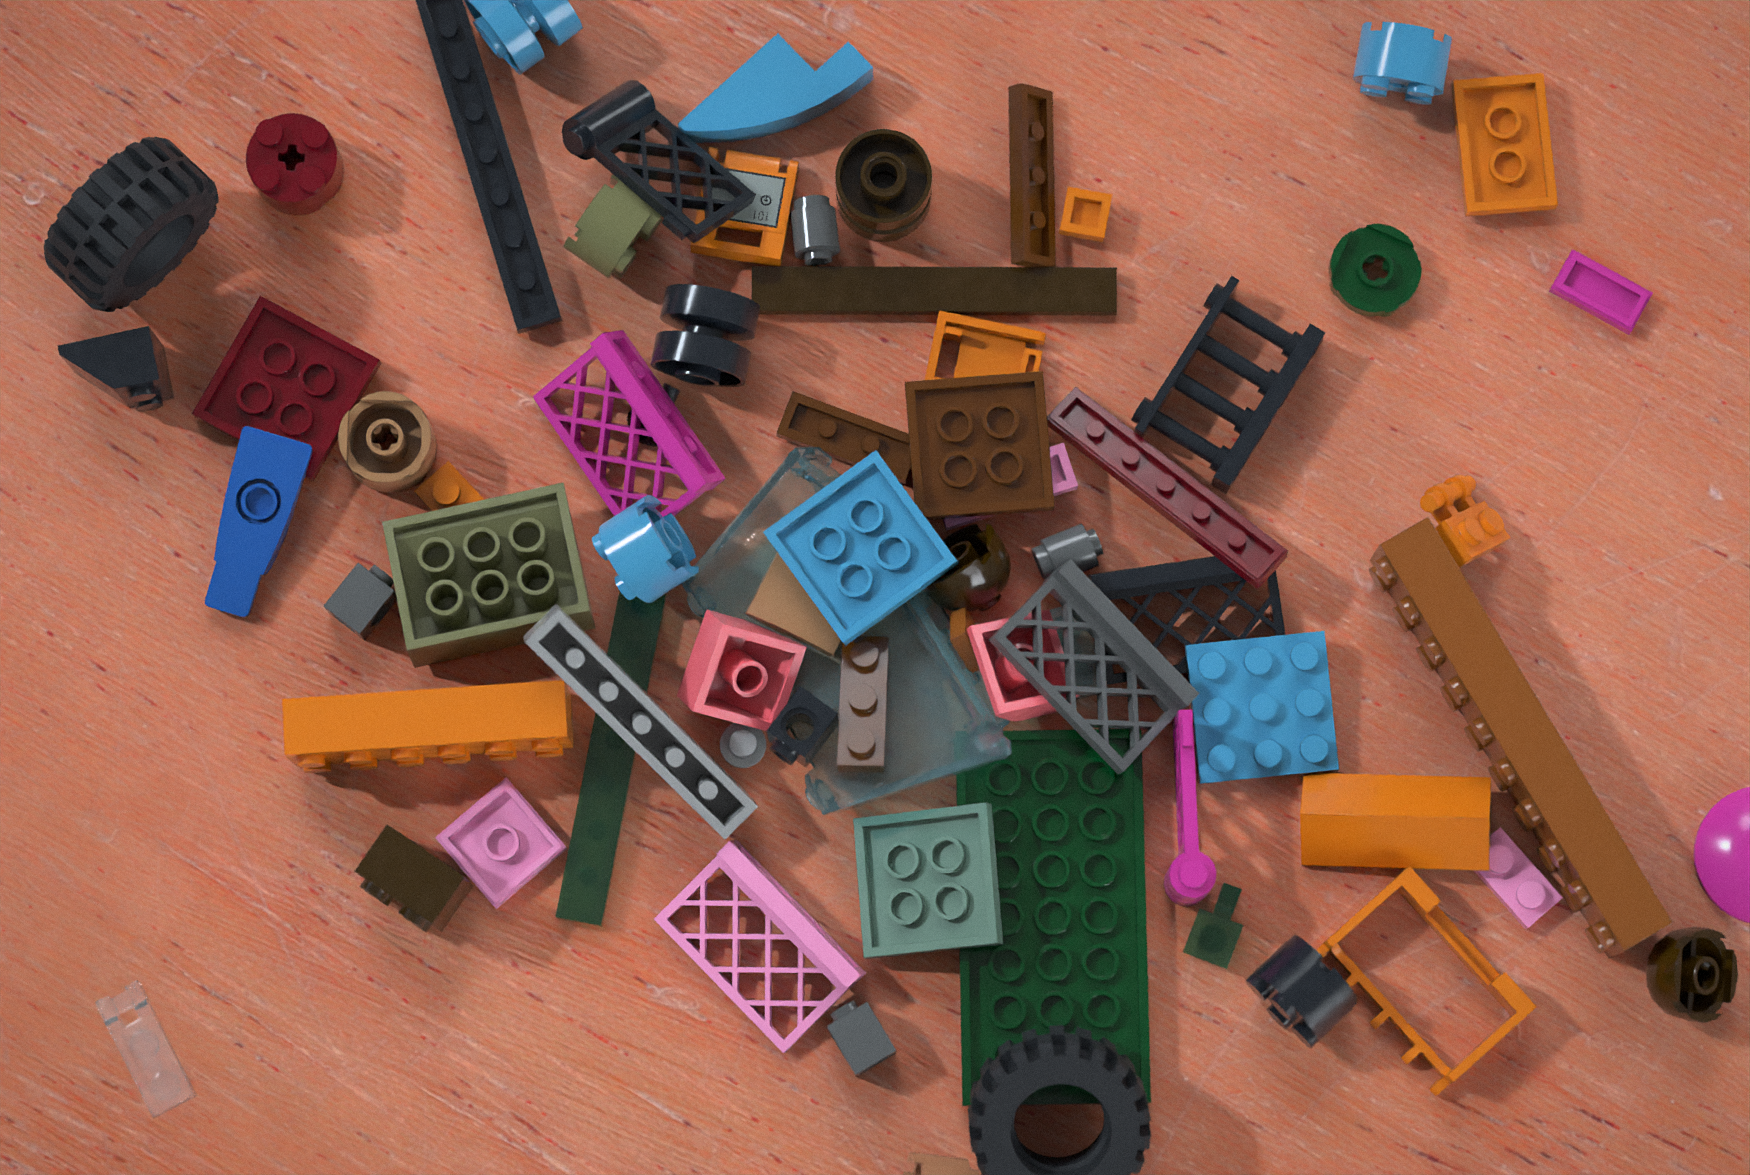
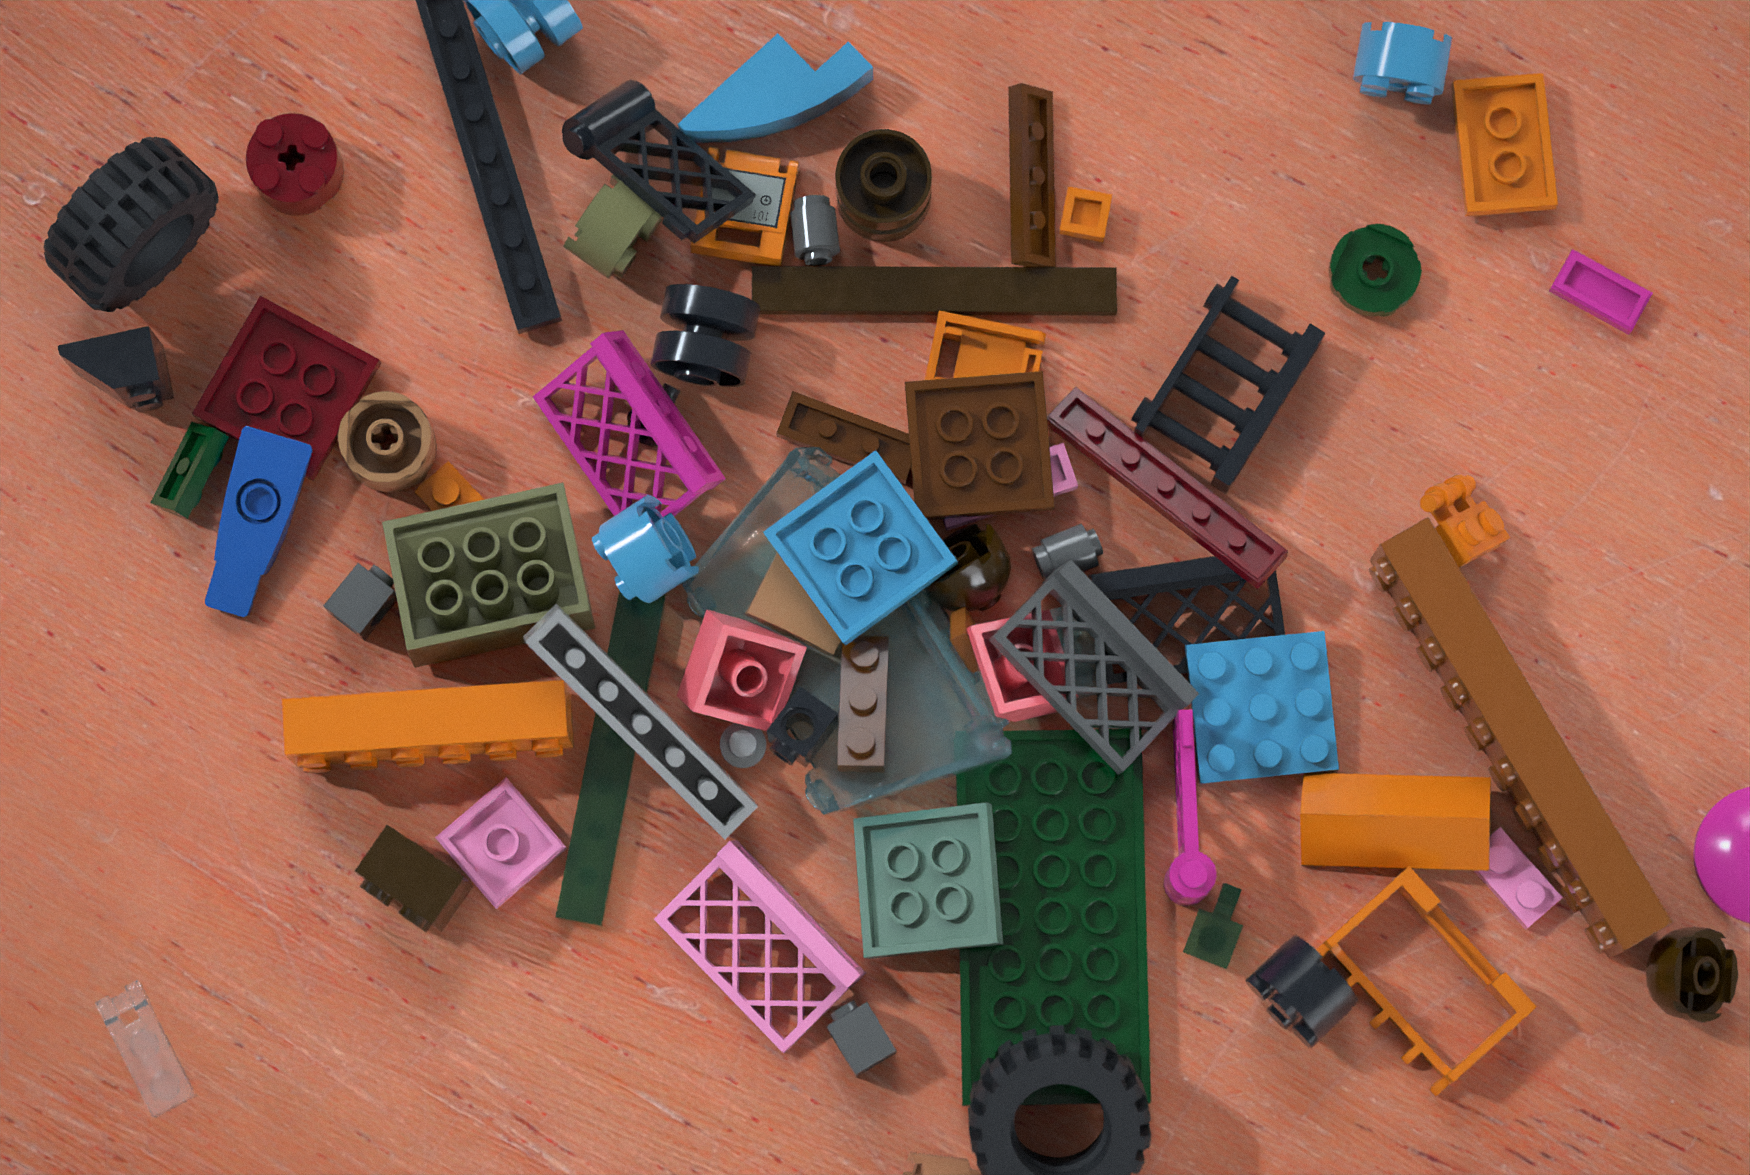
(189, 470): none -> dark green plate

